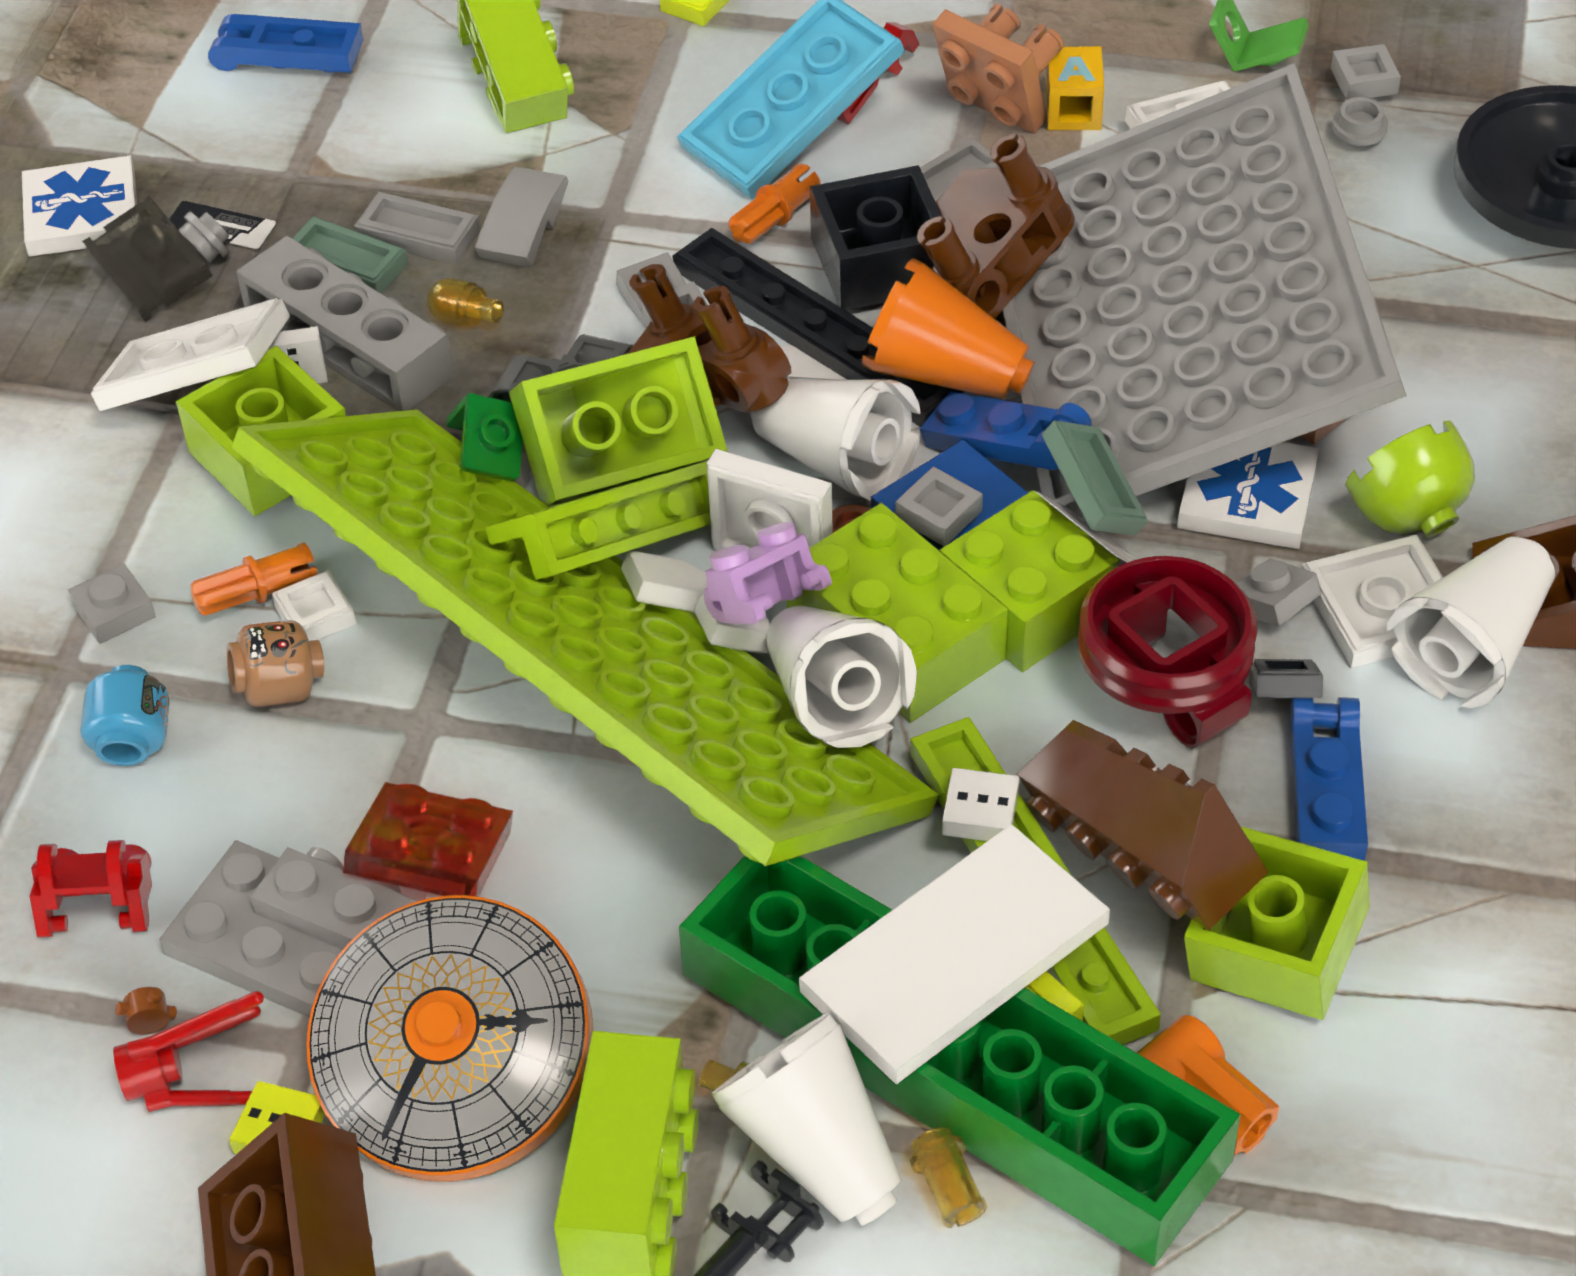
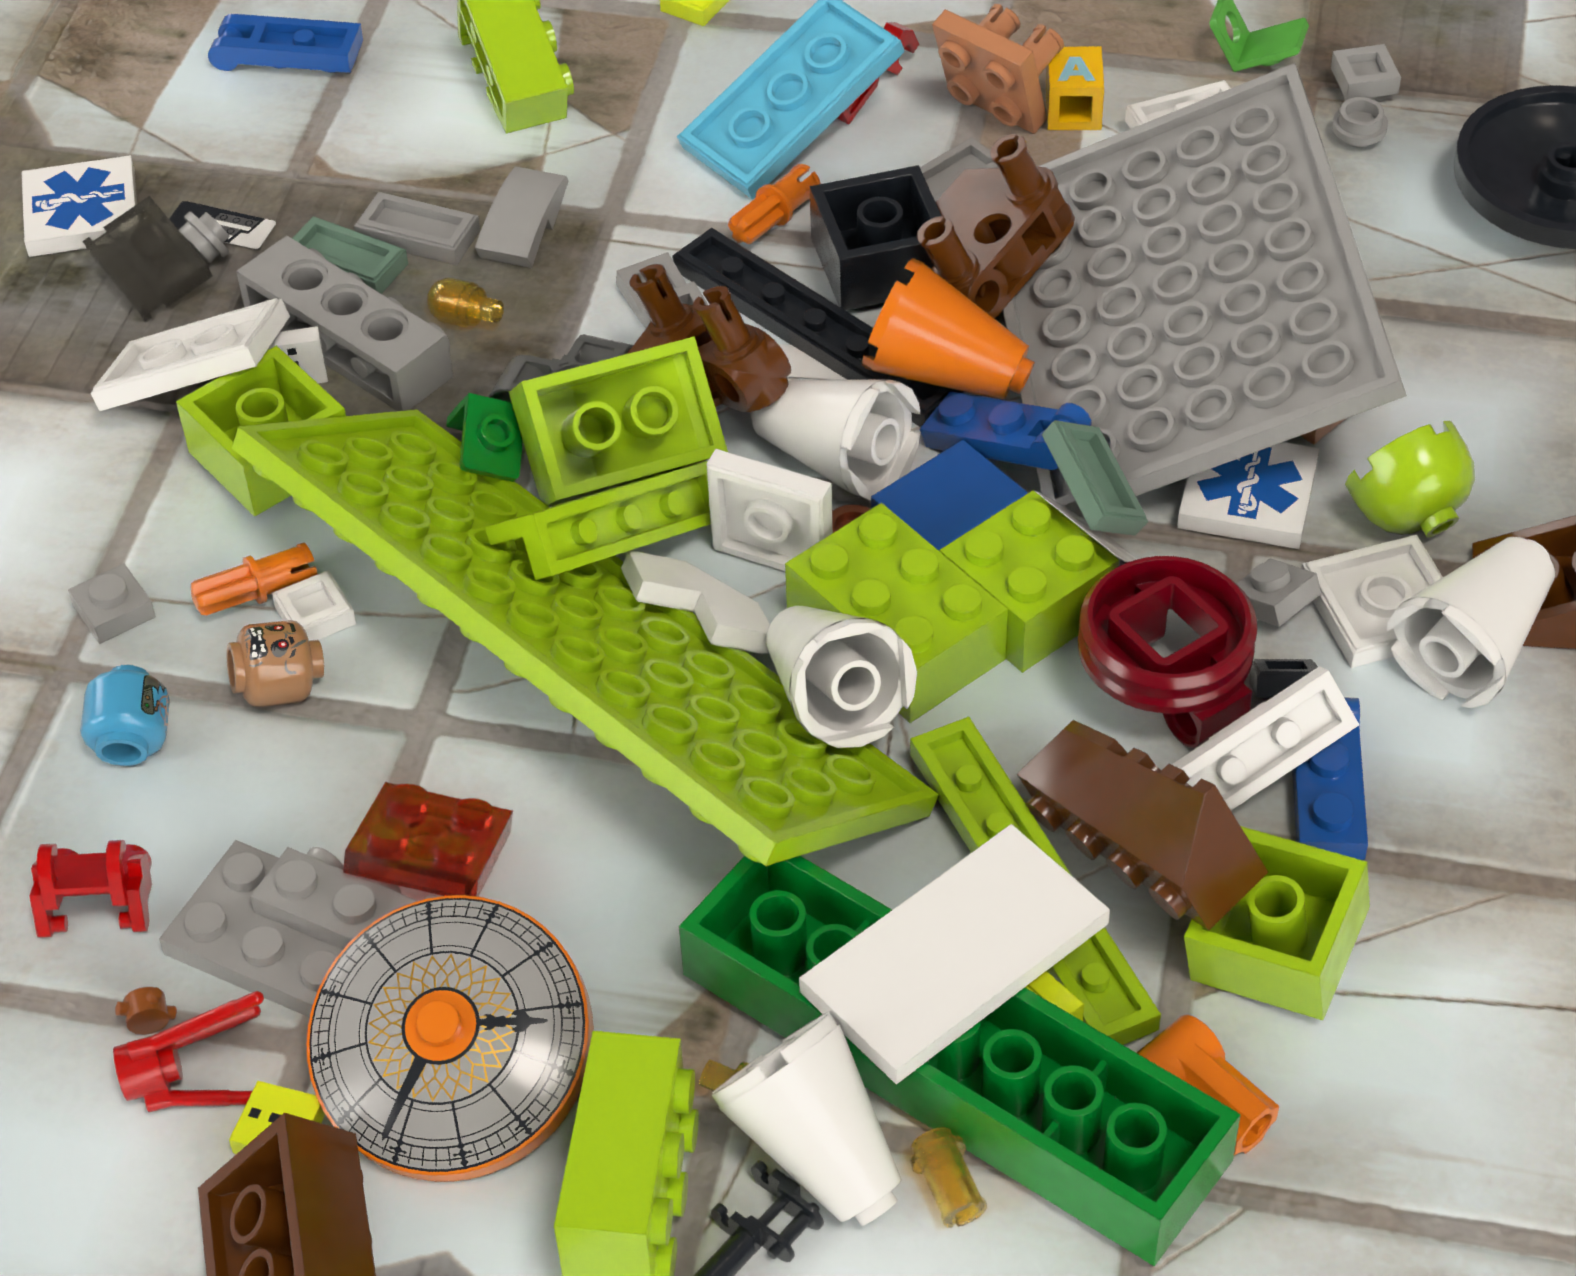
(752, 580): lavender piece -> none
(939, 506): light grey plate -> none
(979, 804): white tile -> none
(1271, 738): none -> white plate

